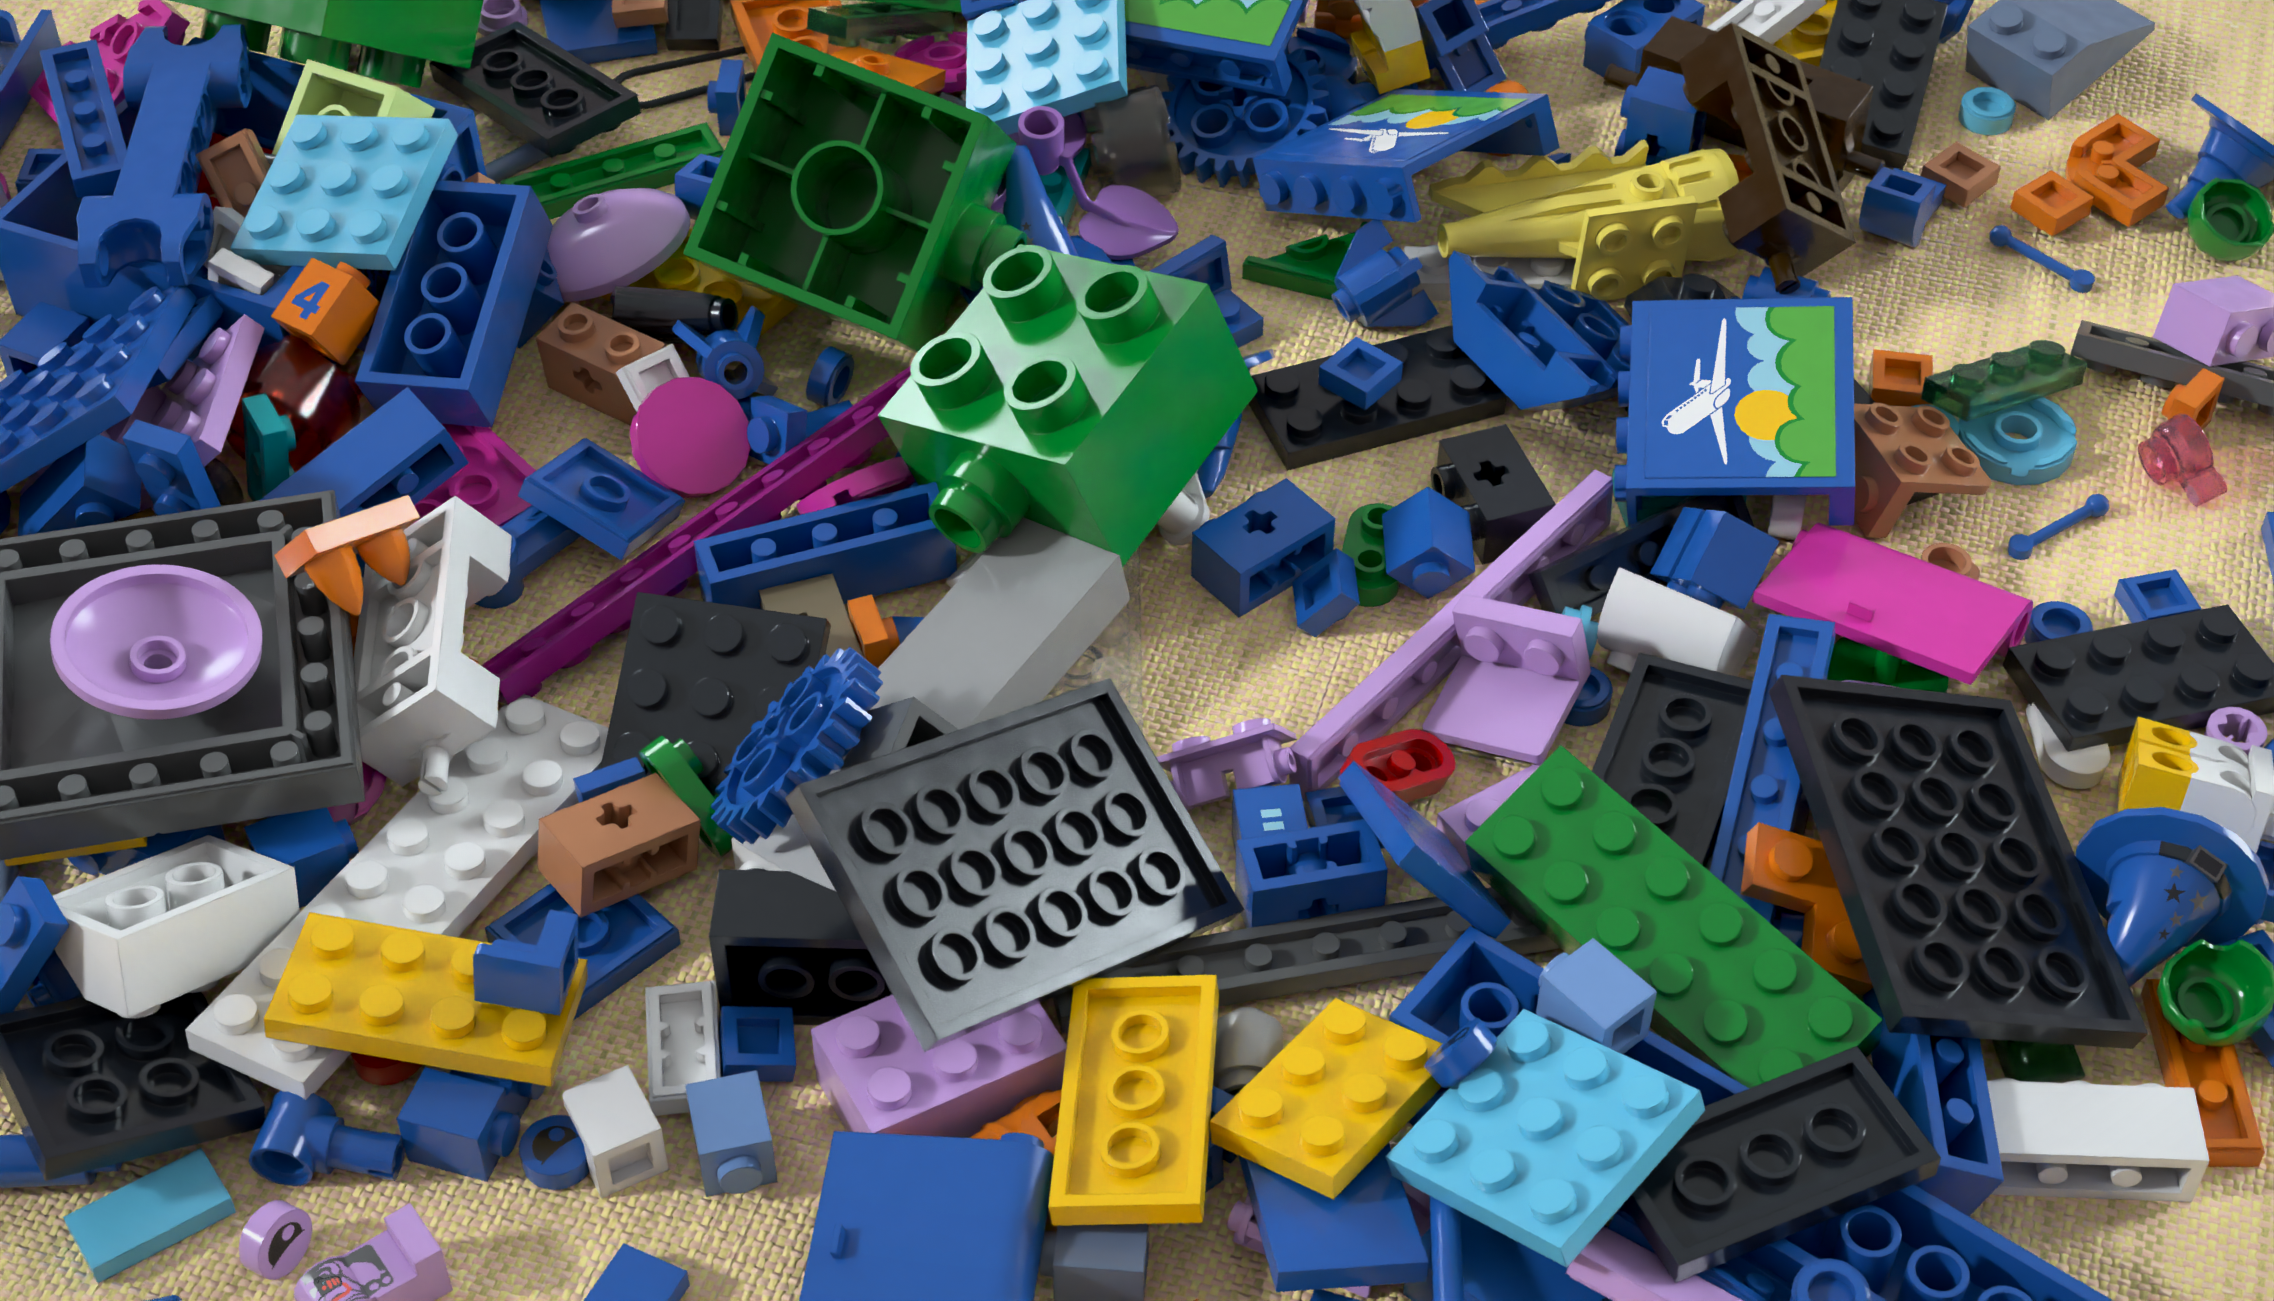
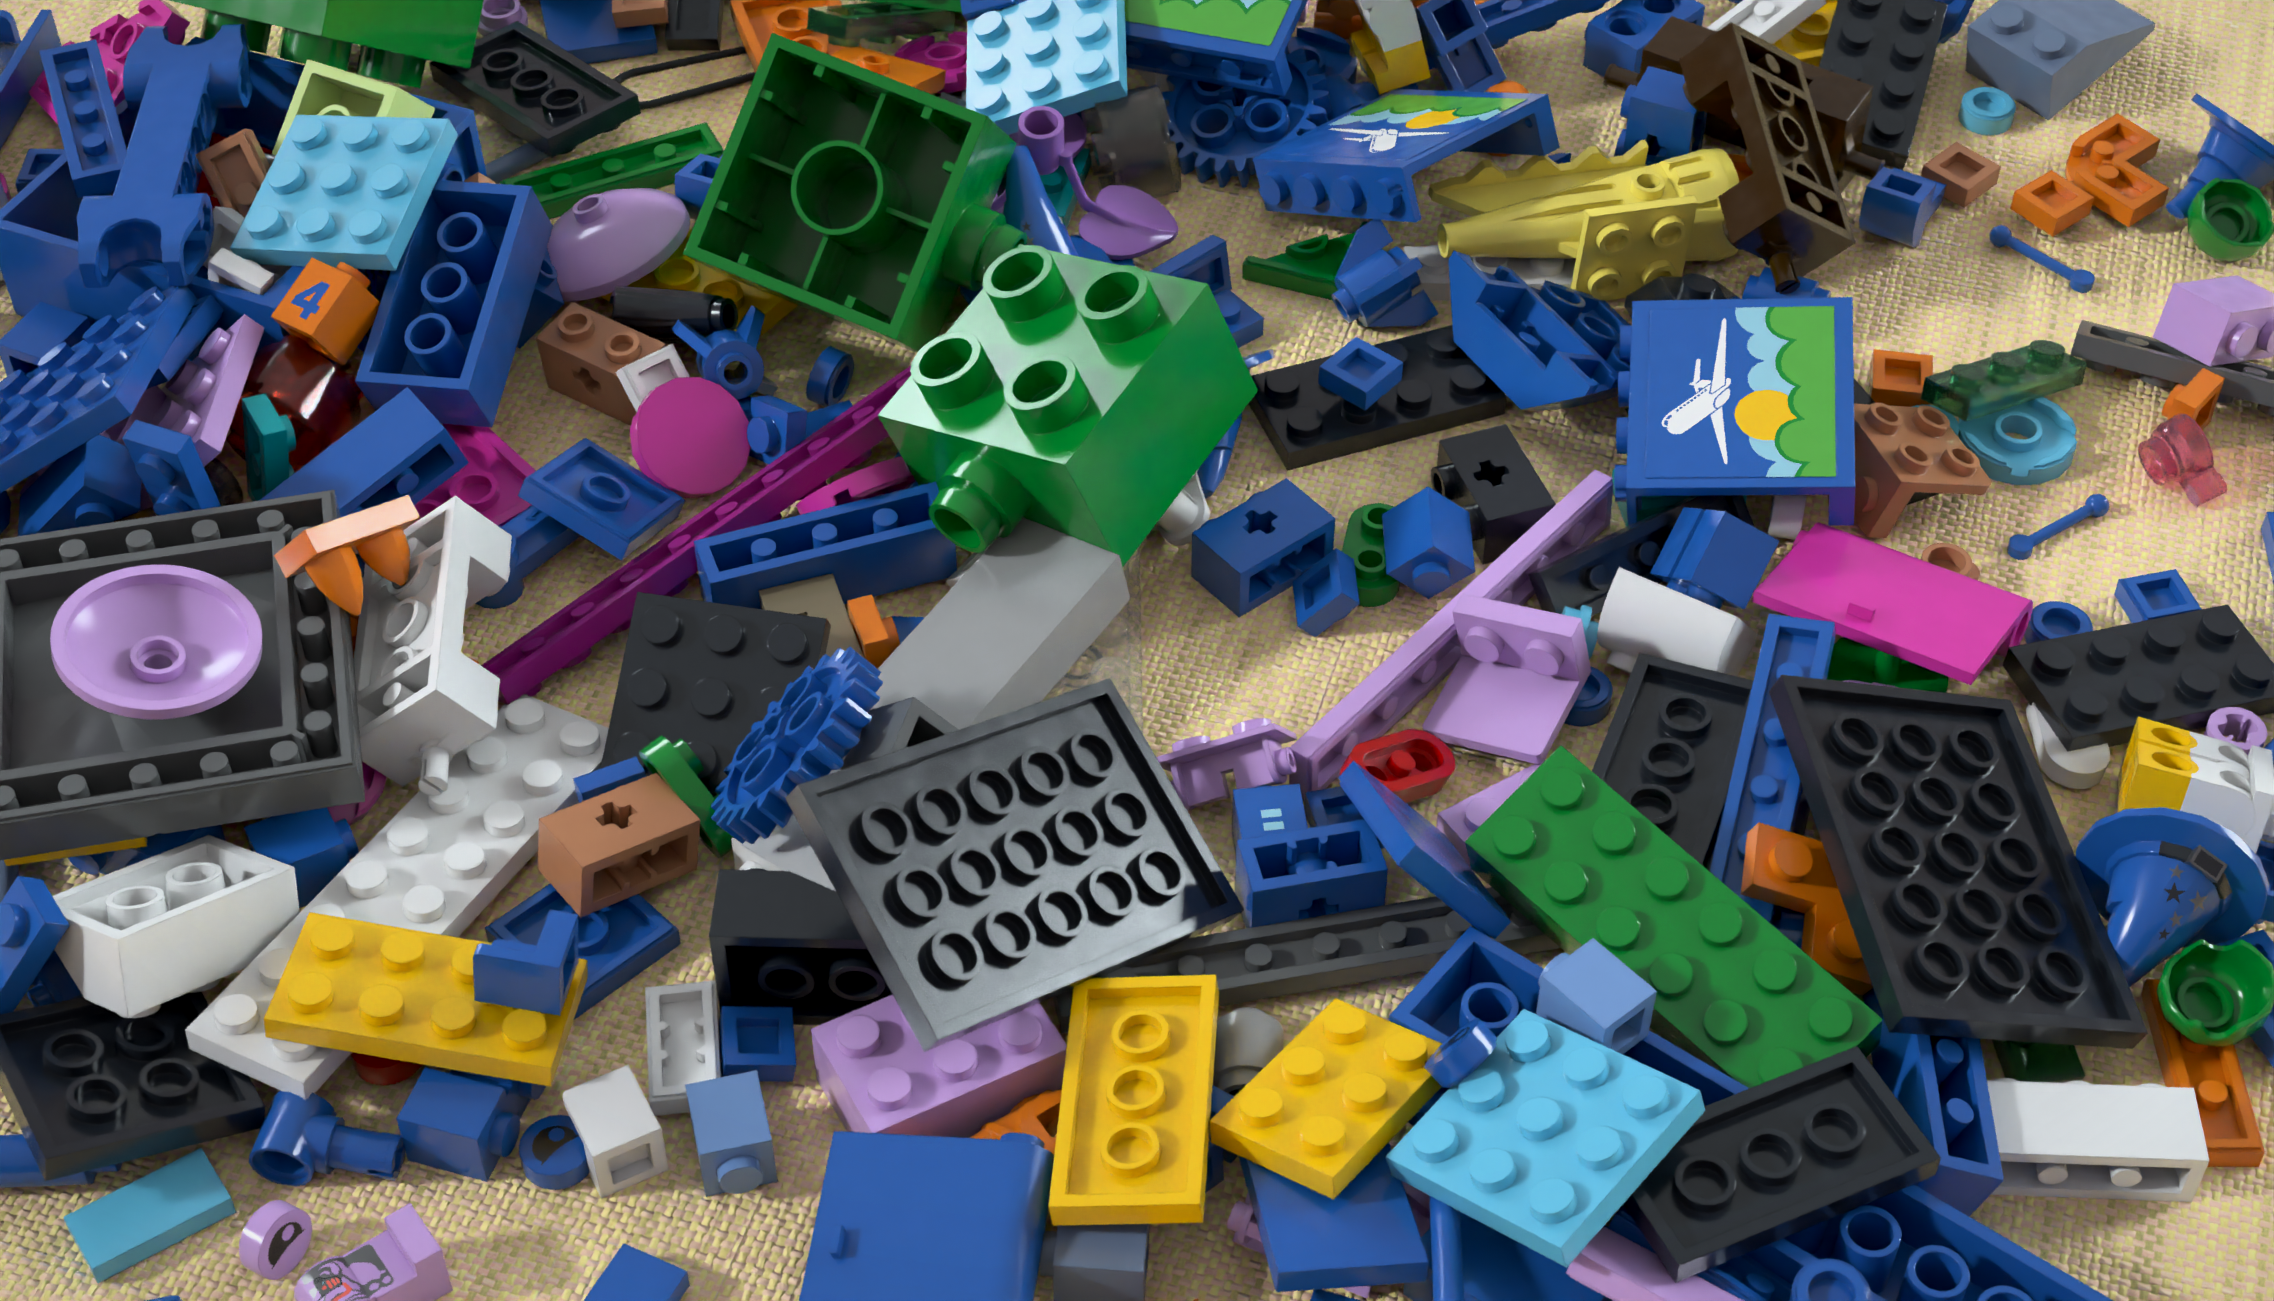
(727, 94): blue plate -> none

